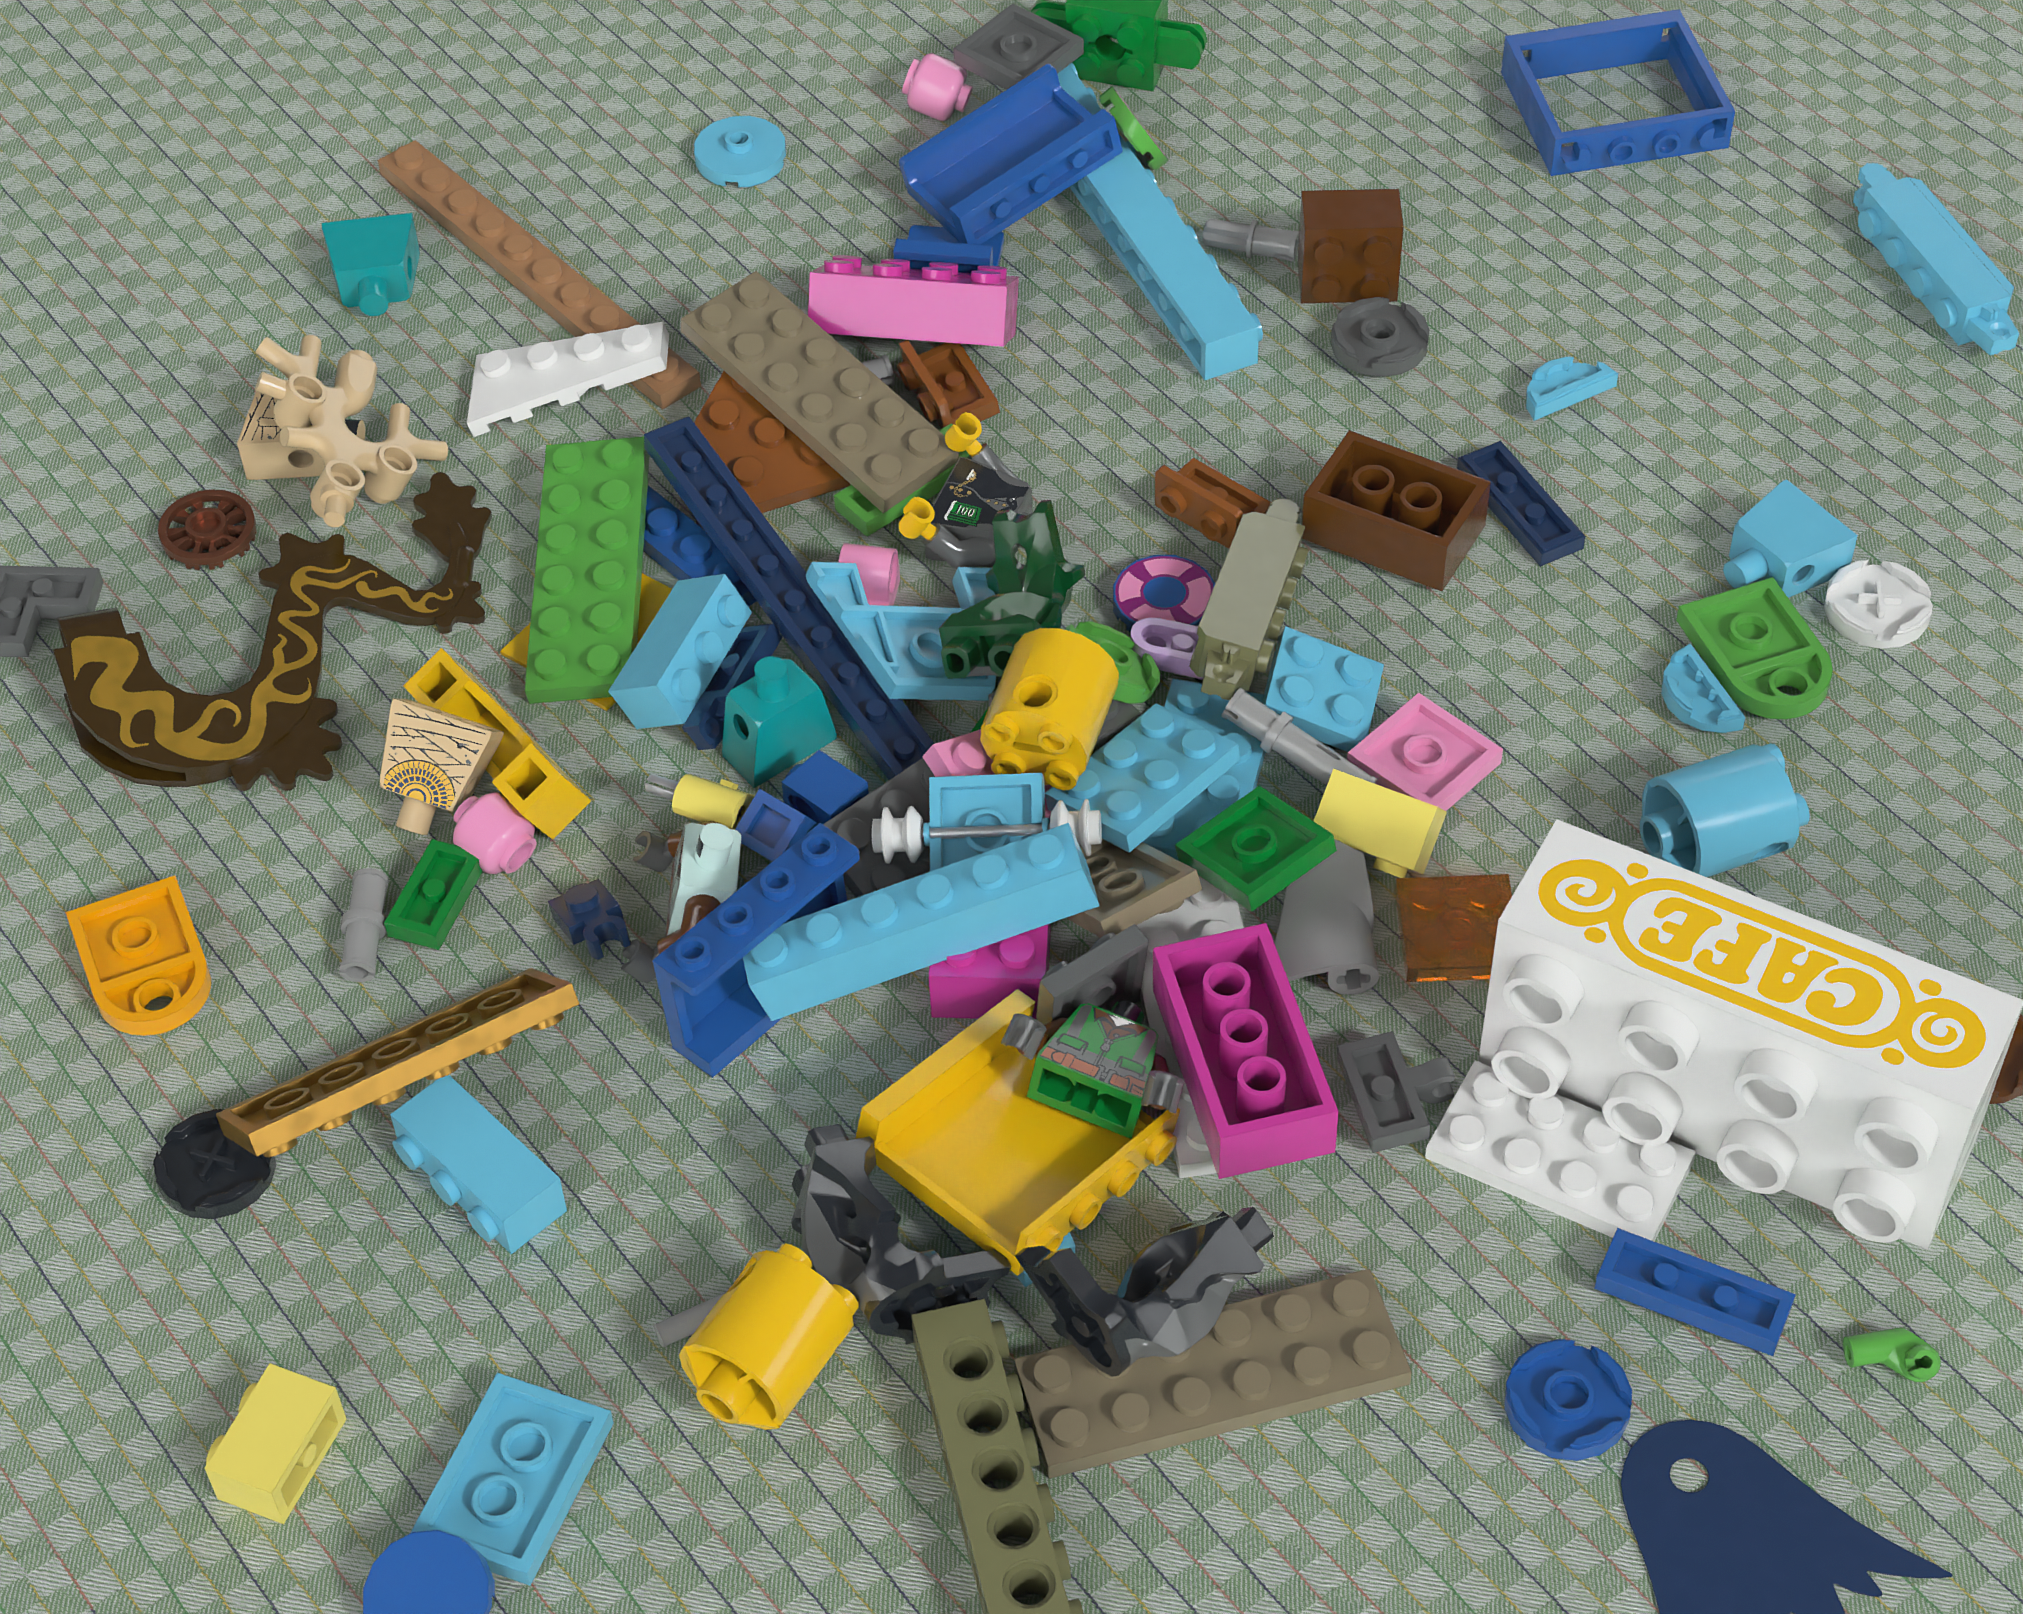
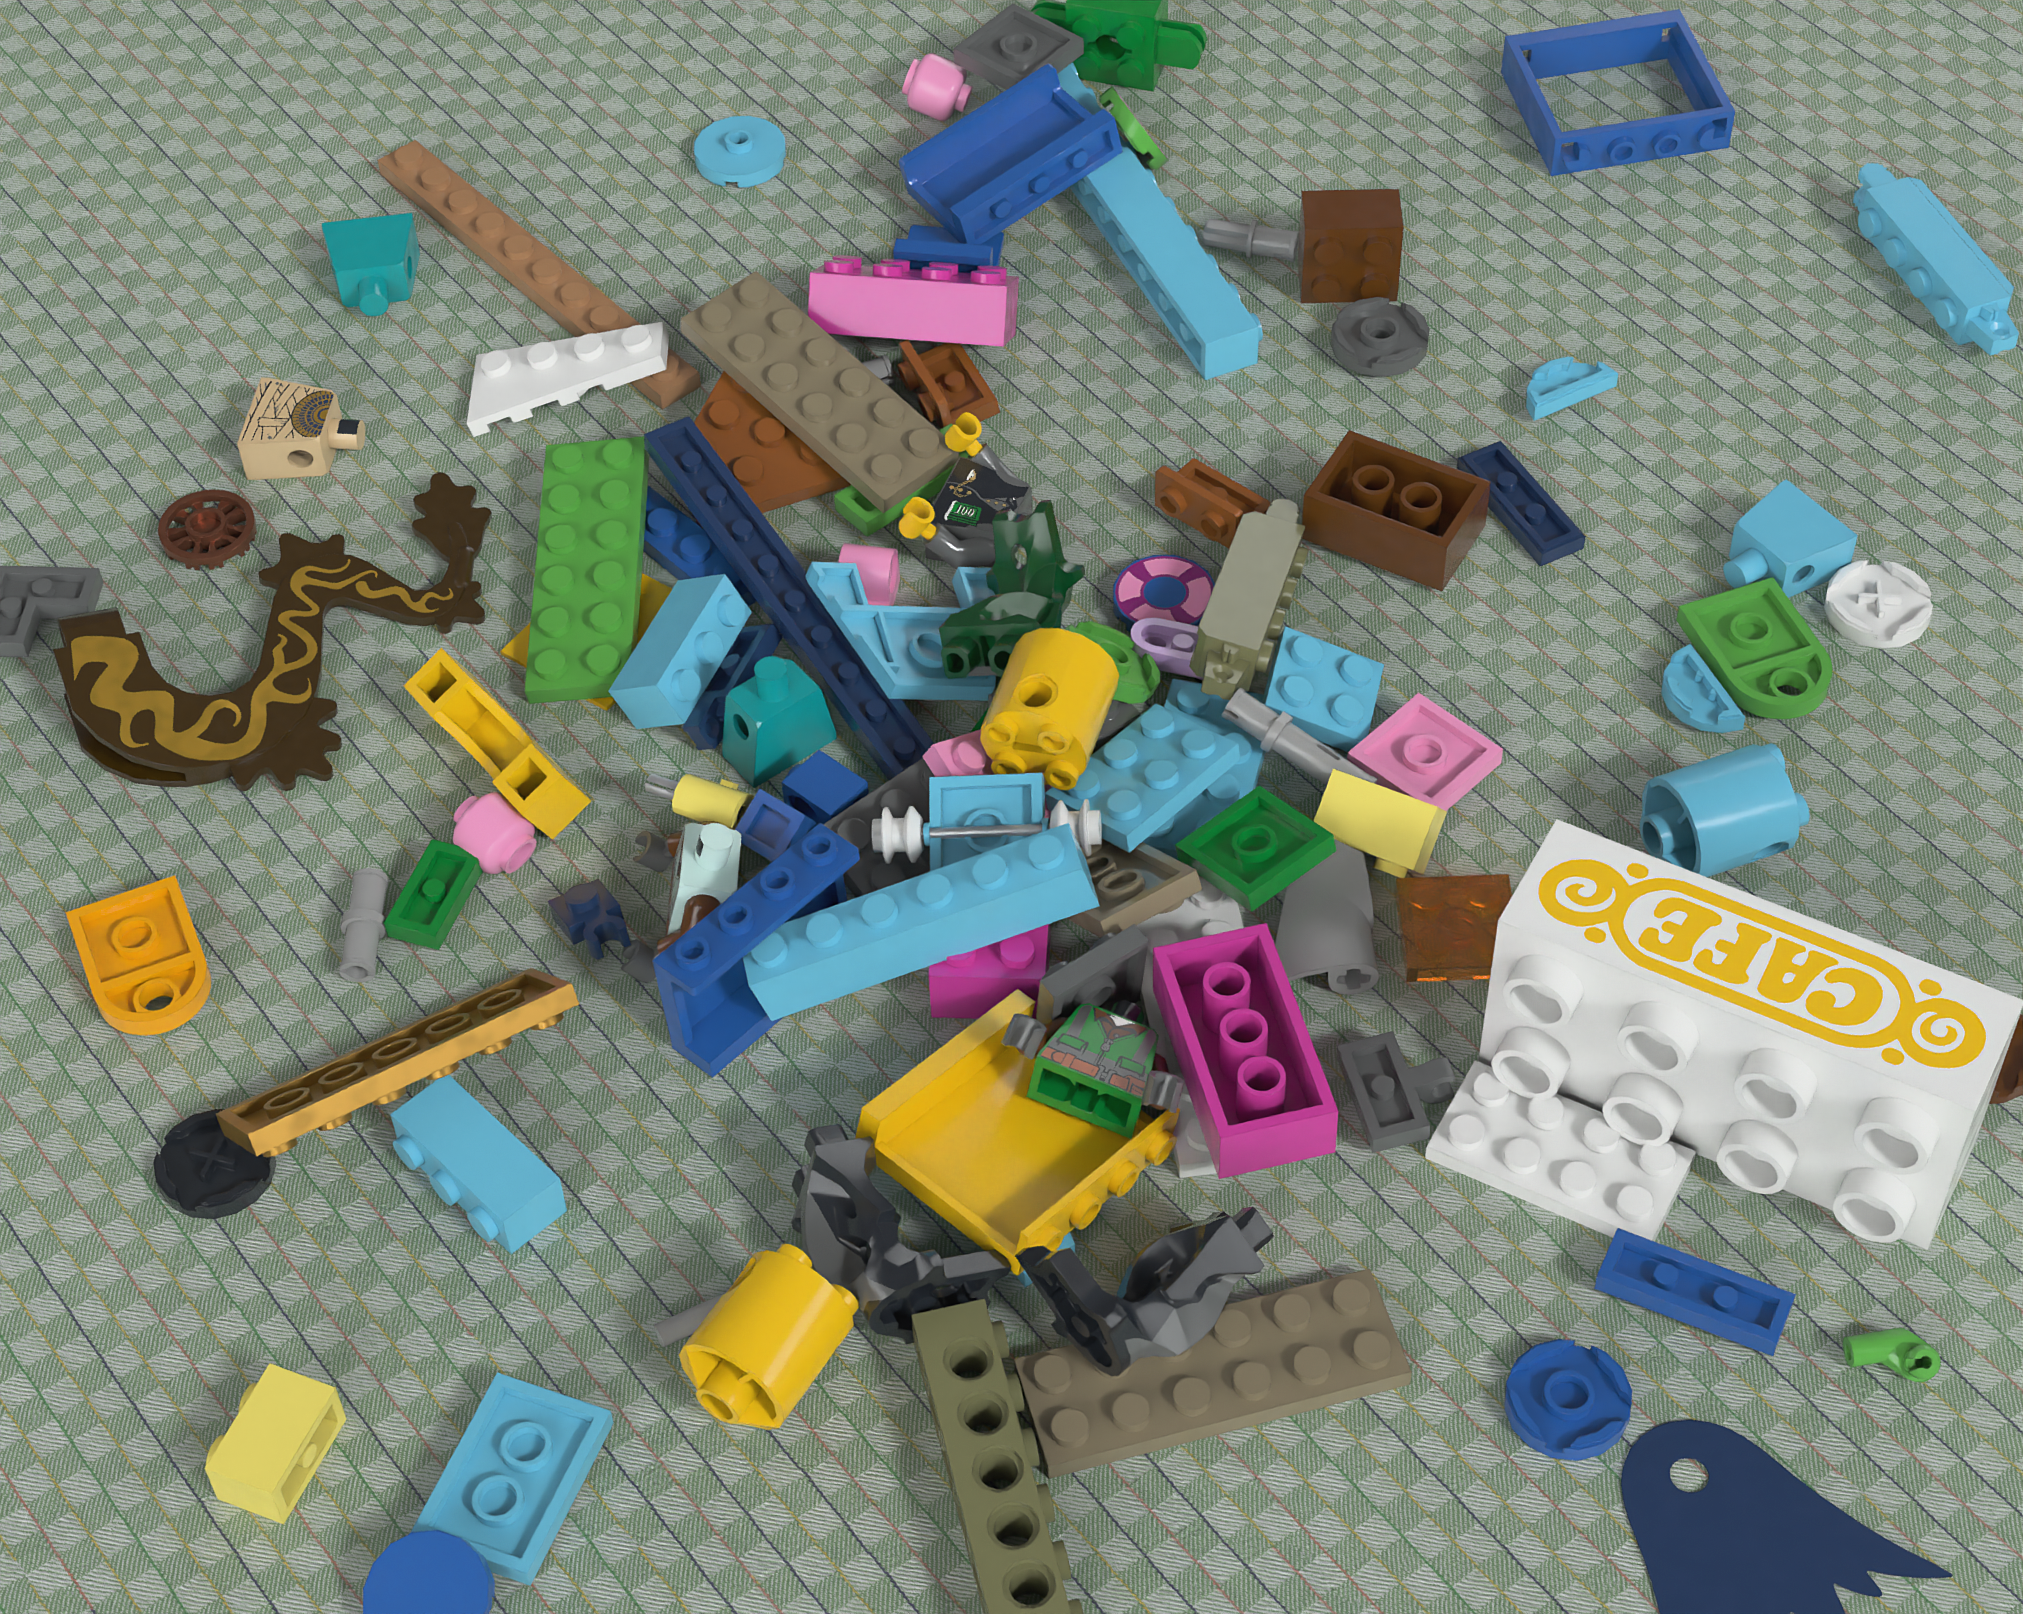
(308, 401): tan plant -> none
(433, 760): tan torso -> none

